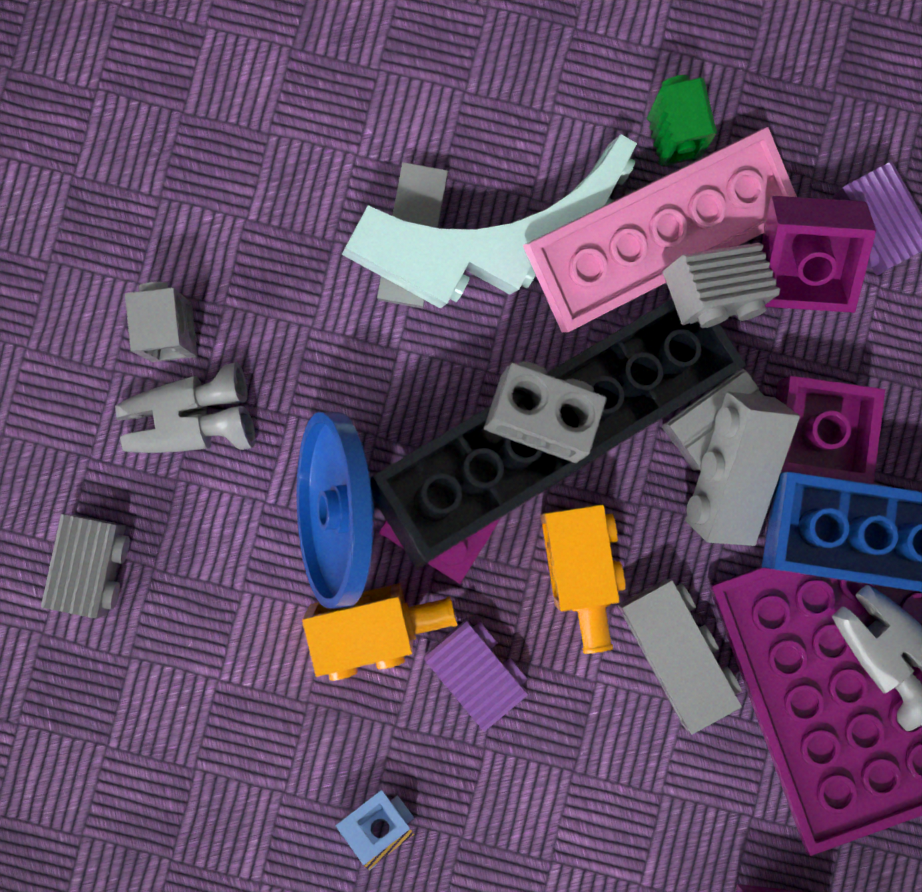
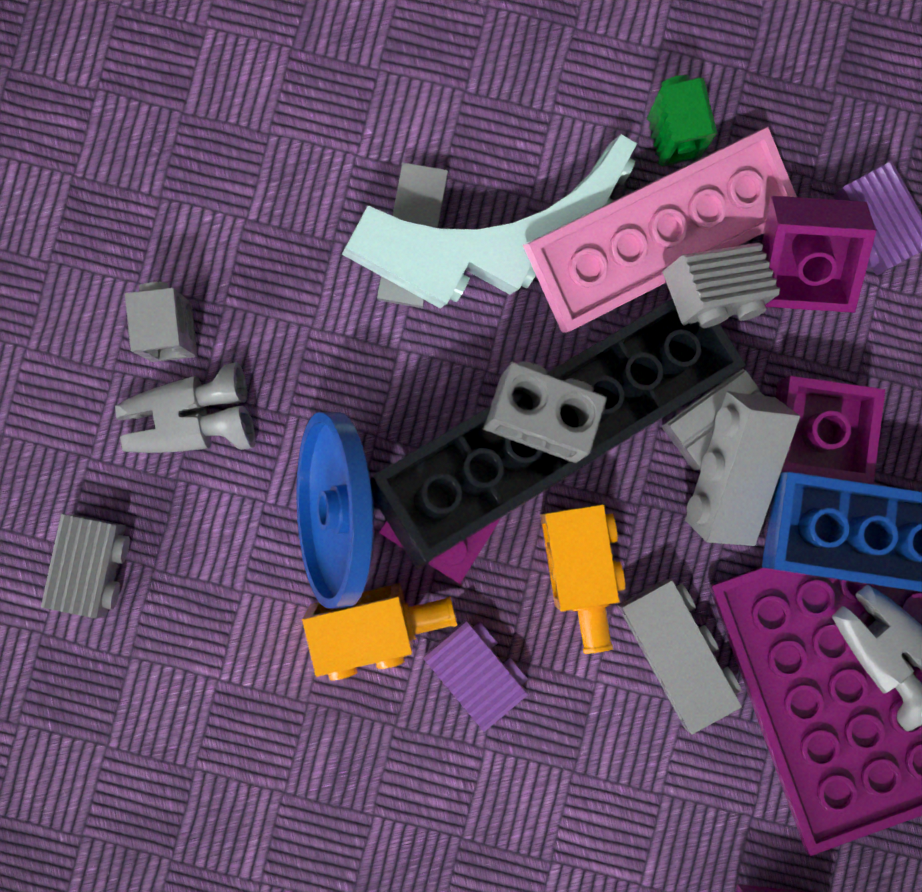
(359, 826): light blue brick -> none

